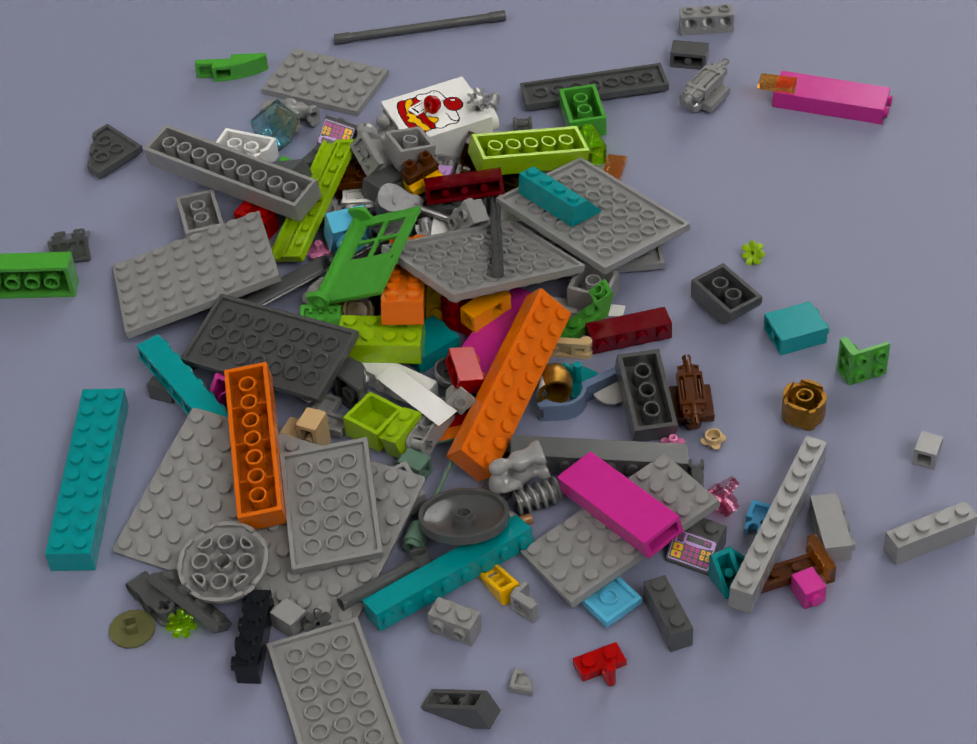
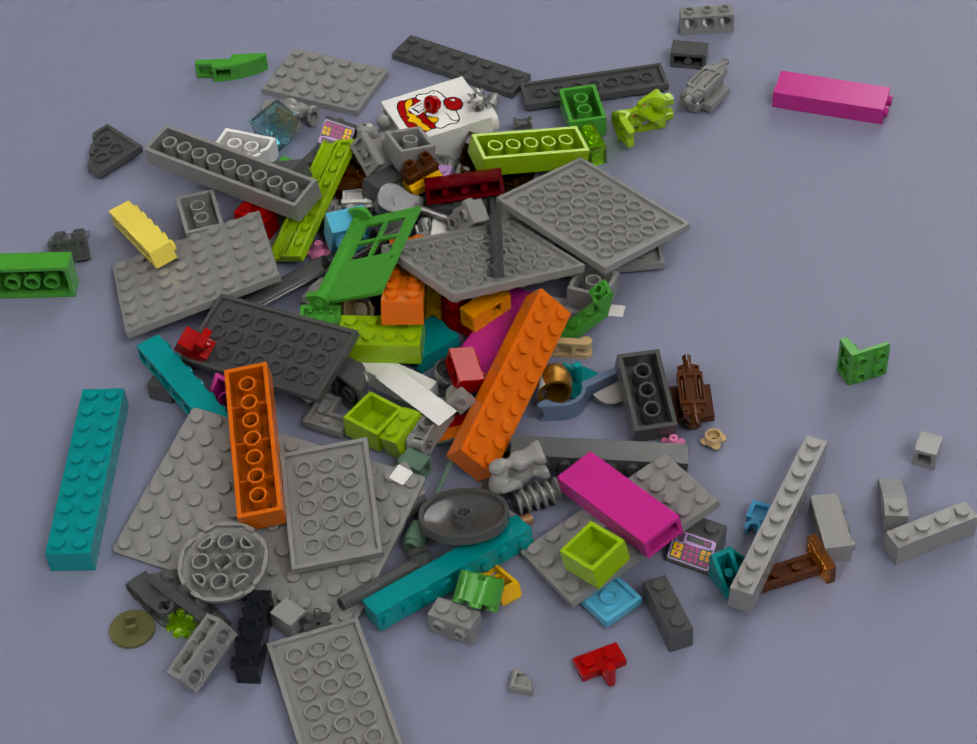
(143, 234): none -> light yellow brick
(195, 345): none -> red brick
(201, 653): none -> light grey brick
(310, 427): tan brick -> none
(400, 474): none -> white sticker
(419, 27): dark grey piece -> none
(455, 63): none -> dark grey plate
(466, 707): dark grey slope -> none
(479, 590): none -> bright green brick
(523, 603): light grey bracket -> none
(555, 197): teal slope -> none
(594, 554): none -> lime piece
(615, 165): clear orange tile -> none
(629, 330): dark red brick -> none
(649, 108): none -> lime hips
(696, 471): dark grey bar -> none
(724, 294): dark grey brick -> none
(724, 494): clear pink plant -> none
(753, 252): lime plant -> none
(777, 83): clear orange tile -> none
(795, 328): teal brick -> none
(804, 404): pearl gold brick -> none
(808, 588): dark pink brick -> none
(892, 504): none -> light grey slope

